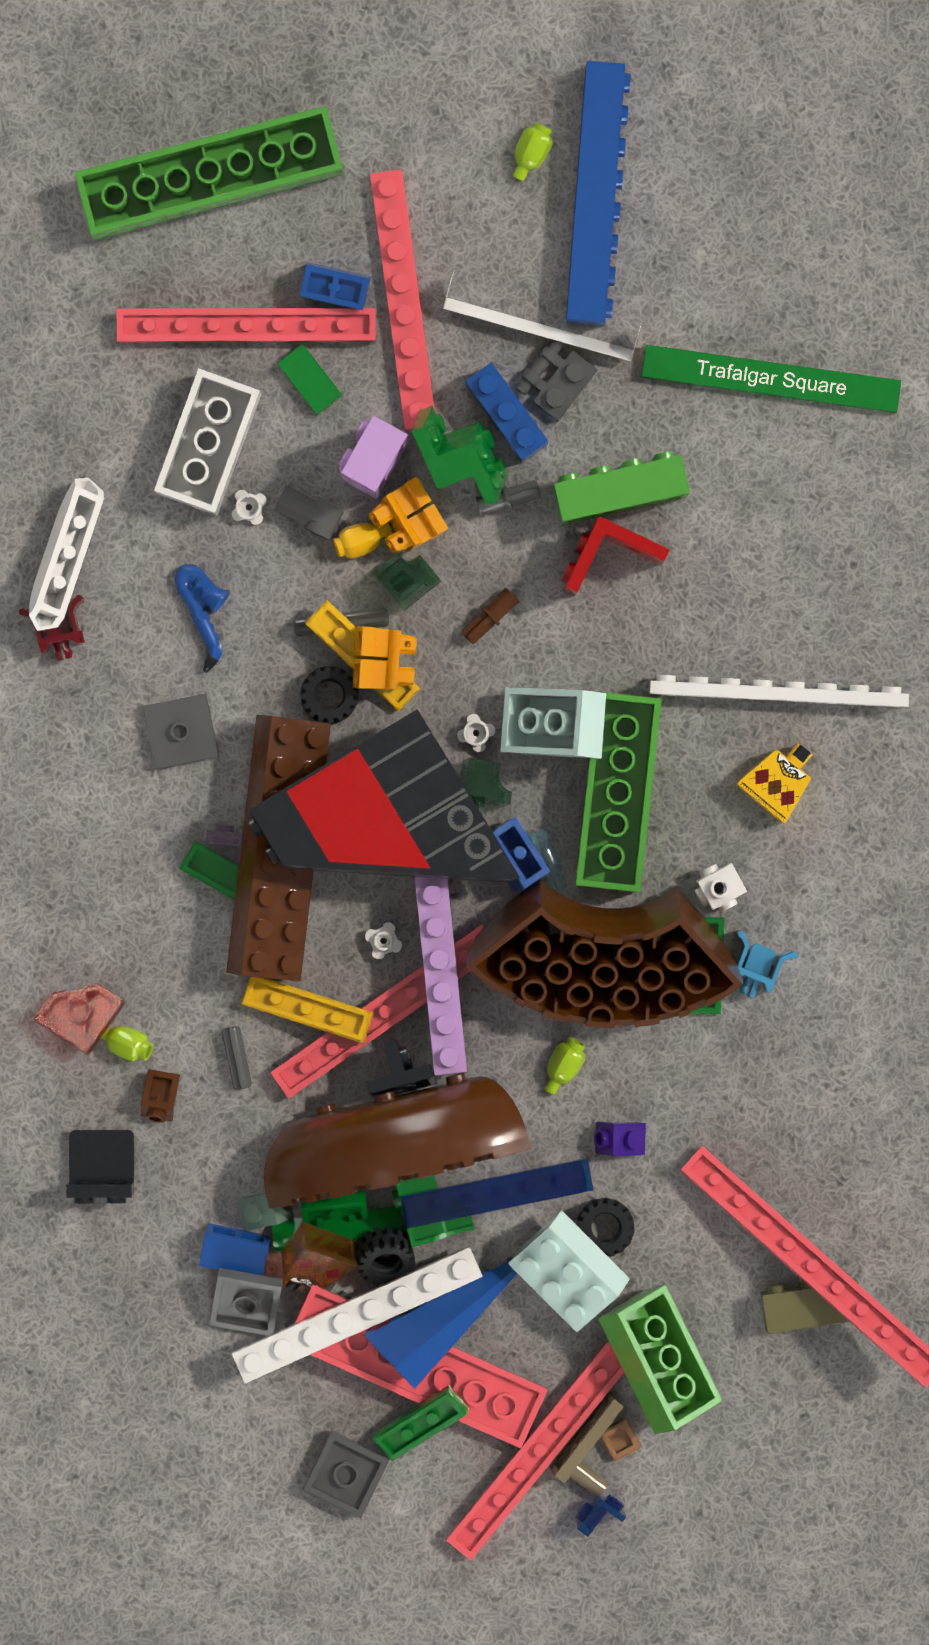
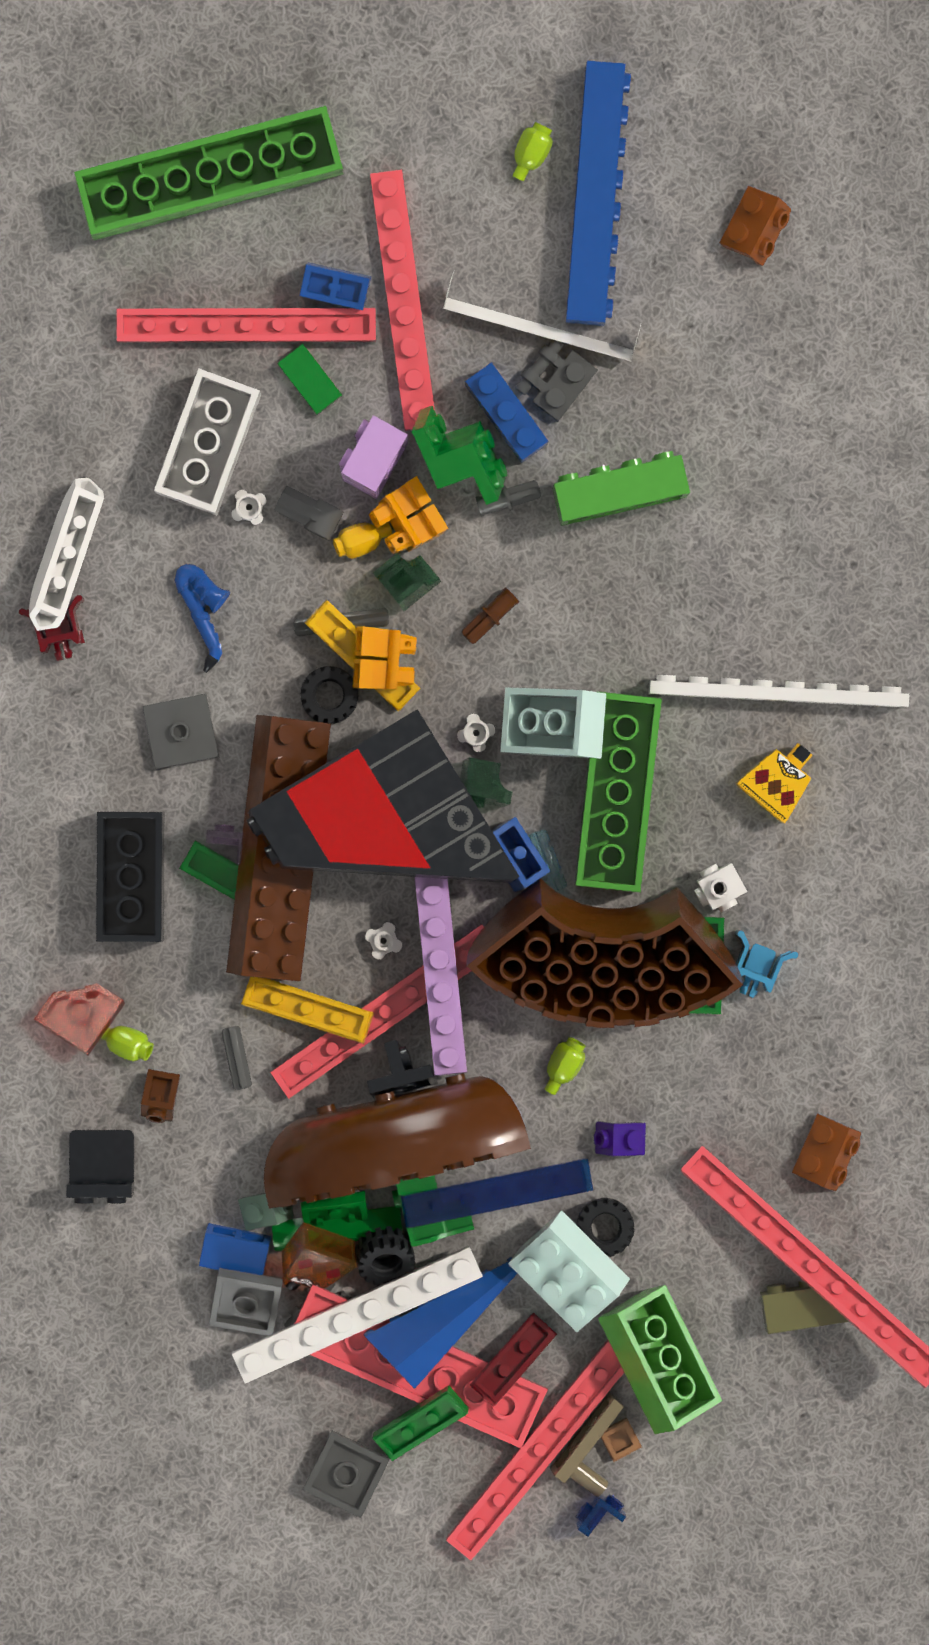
(130, 877): none -> black brick
(513, 1359): none -> dark red tile
(614, 533): red bracket -> none
(756, 225): none -> dark orange bracket
(771, 379): green tile -> none
(827, 1153): none -> dark orange bracket

